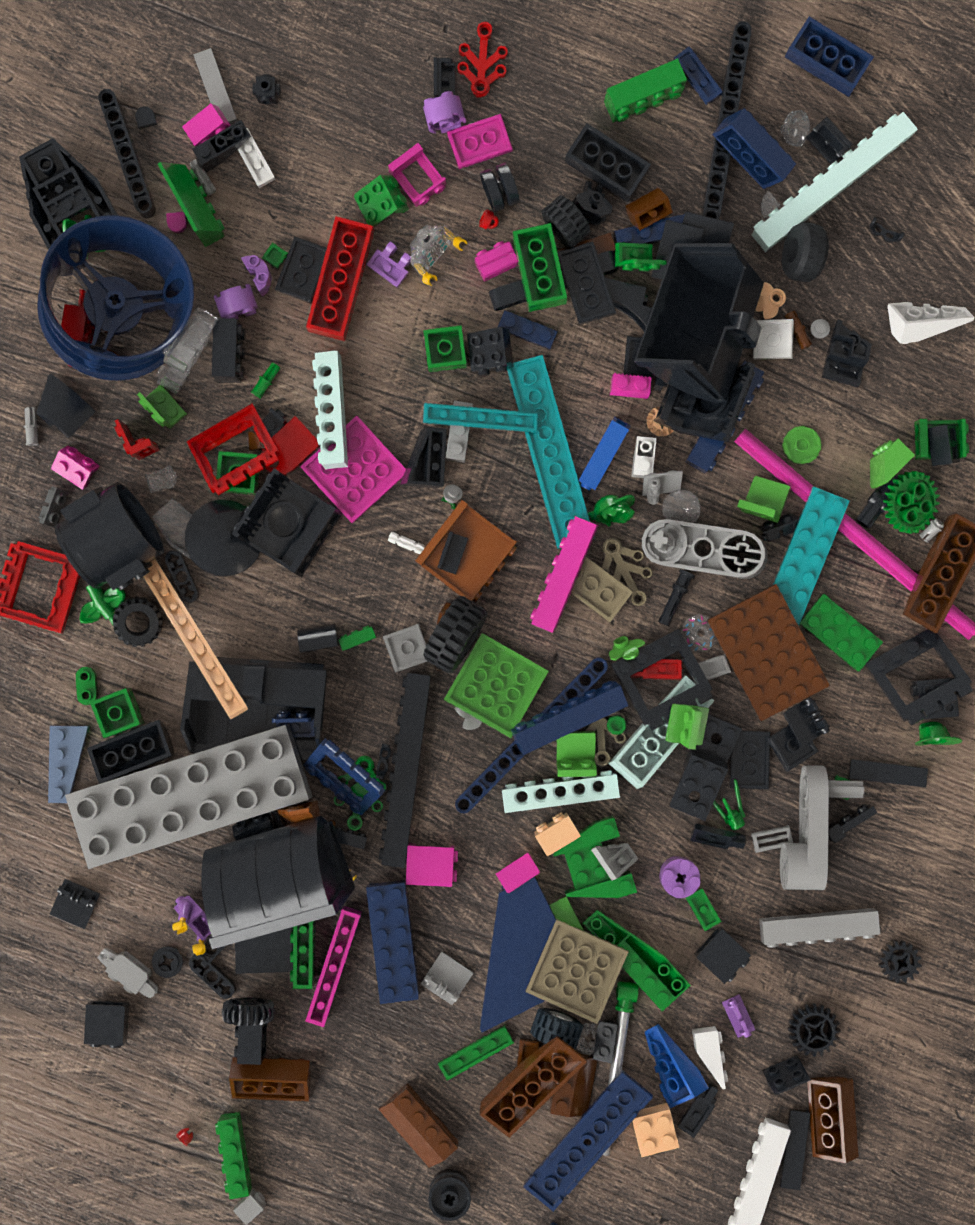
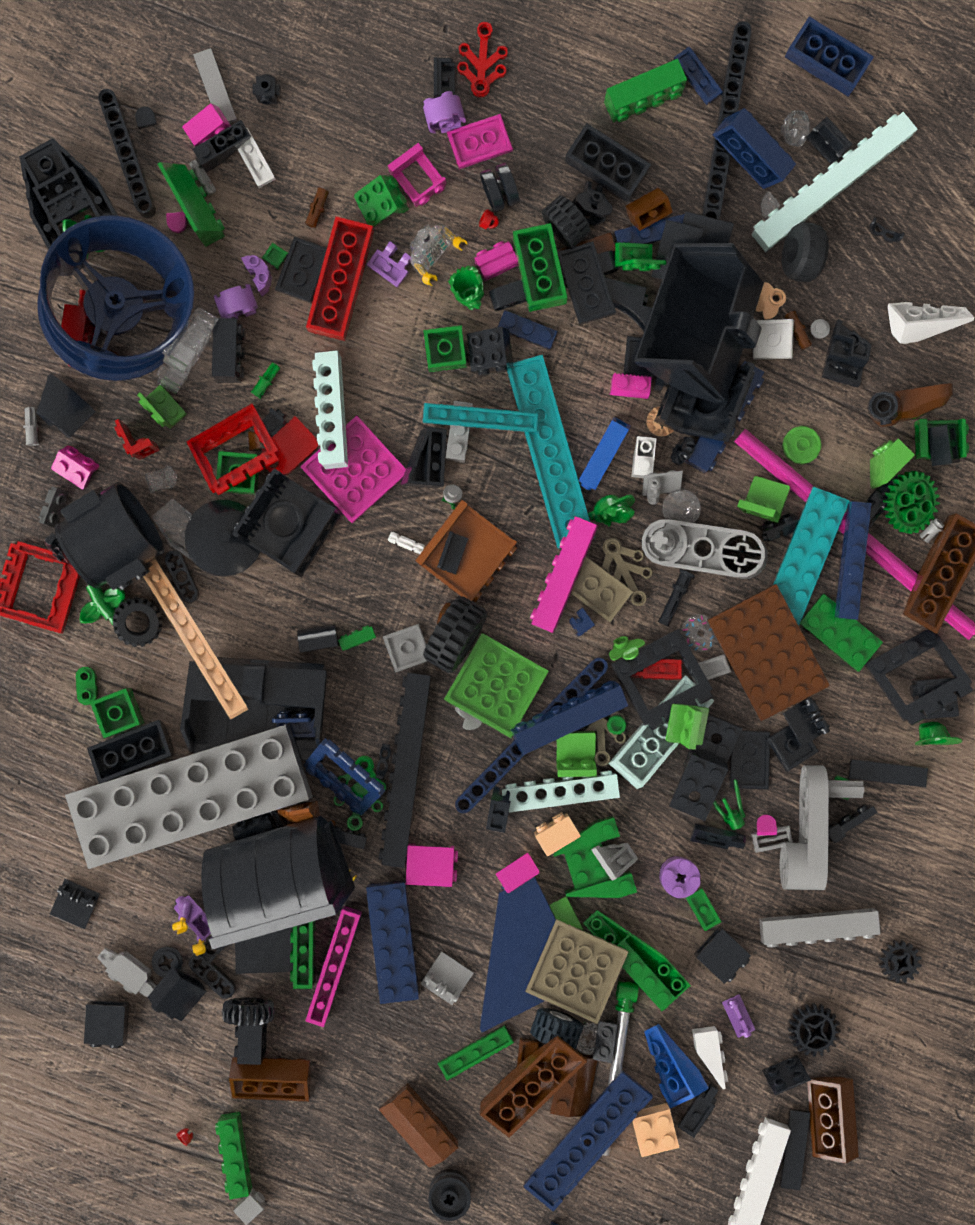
(53, 545): none -> black hinge
(64, 759): sand blue wing -> none
(176, 994): none -> black brick
(316, 207): none -> reddish brown pin
(467, 287): none -> green hair
(498, 811): none -> black hinge
(582, 625): none -> dark blue hinge
(683, 450): none -> black gear
(766, 825): none -> dark pink tile
(852, 560): none -> dark blue brick
(906, 405): none -> reddish brown piece

